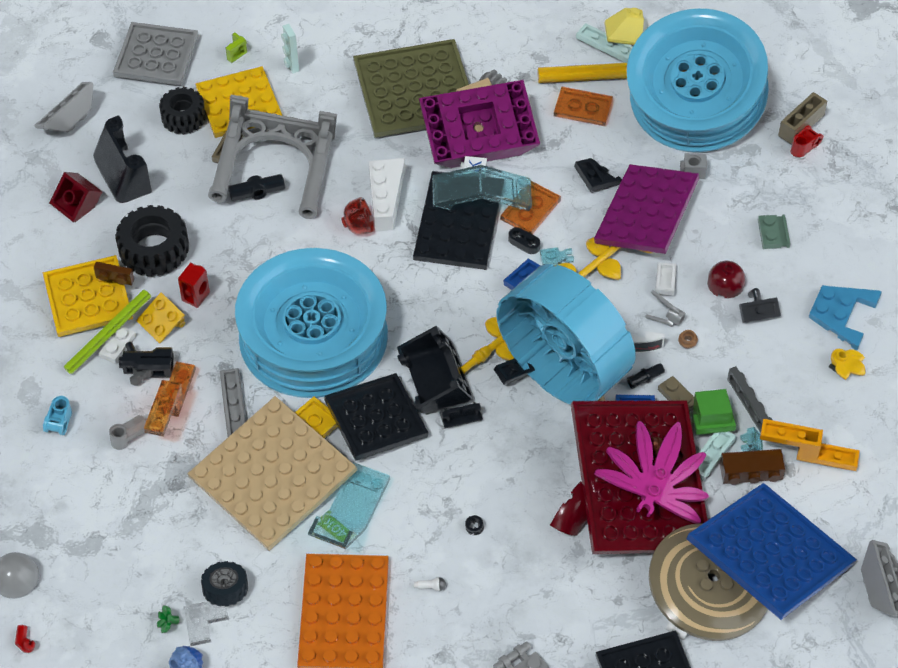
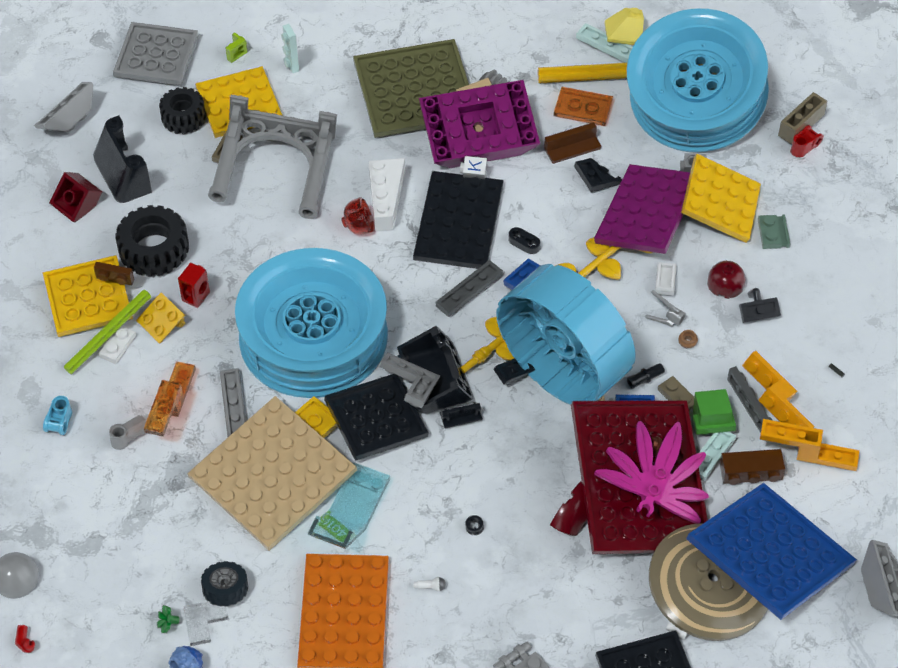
(146, 363): black piece -> none
(256, 187): black piece -> none
(423, 379): none -> light grey plate
(469, 288): none -> dark grey plate
(480, 183): clear light blue windscreen -> none
(542, 204): clear orange tile -> none
(554, 257): clear light blue plate -> none
(572, 143): none -> reddish brown panel
(651, 342): slope -> none
(721, 198): none -> yellow plate
(753, 440): clear light blue tile -> none
(777, 392): none -> light orange bracket
(835, 306): dark azure wing -> none
(848, 362): yellow plate -> none

